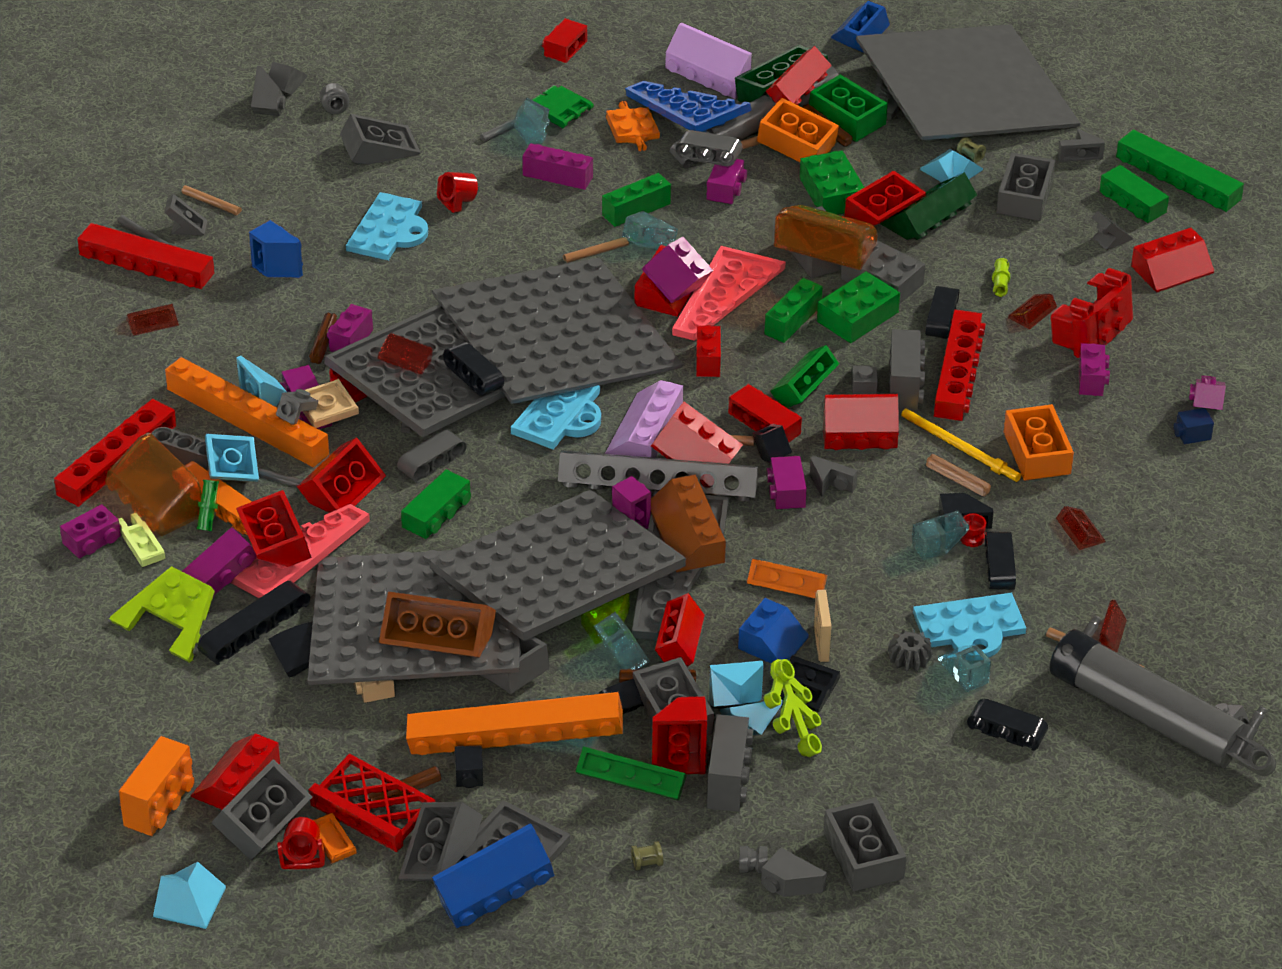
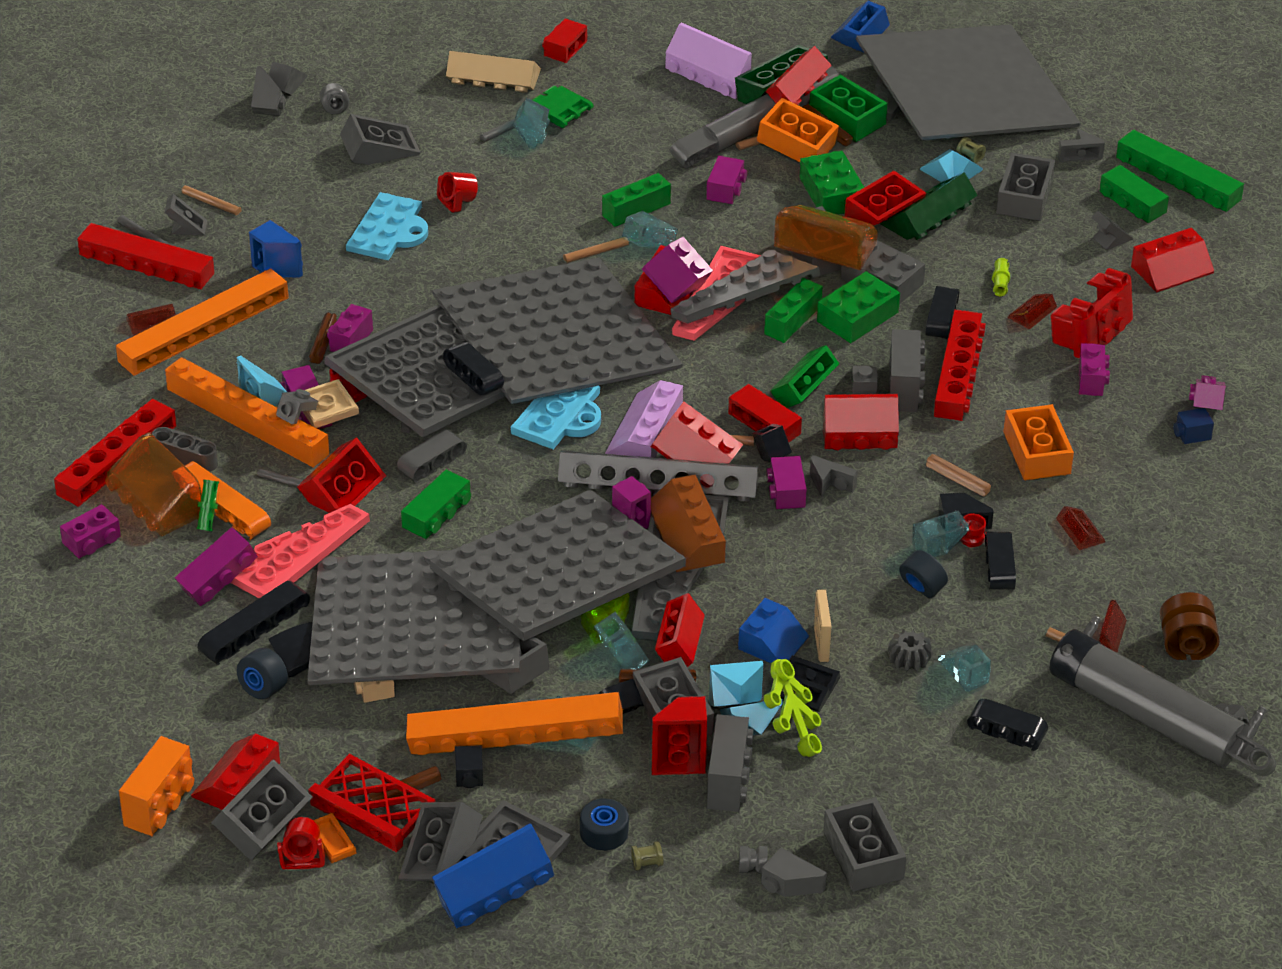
(141, 541): yellowish green hinge -> none
(176, 600): lime wing -> none
(189, 896): medium azure slope -> none
(201, 322): none -> orange brick
(231, 457): medium azure slope -> none
(262, 673): none -> black wheel
(274, 530): red slope -> none
(405, 353): clear red slope -> none
(436, 624): dark orange slope -> none
(492, 70): none -> tan slope
(557, 166): magenta brick -> none
(604, 824): none -> black wheel
(631, 773): green plate -> none
(632, 125): orange plate -> none
(691, 110): blue wing -> none
(708, 351): red brick -> none
(709, 148): dark grey beam -> none
(748, 282): none -> dark grey wing
(785, 578): orange plate -> none
(923, 573): none -> black wheel
(971, 622): medium azure plate -> none
(997, 465): yellow bar -> none
(1189, 626): none -> reddish brown wheel

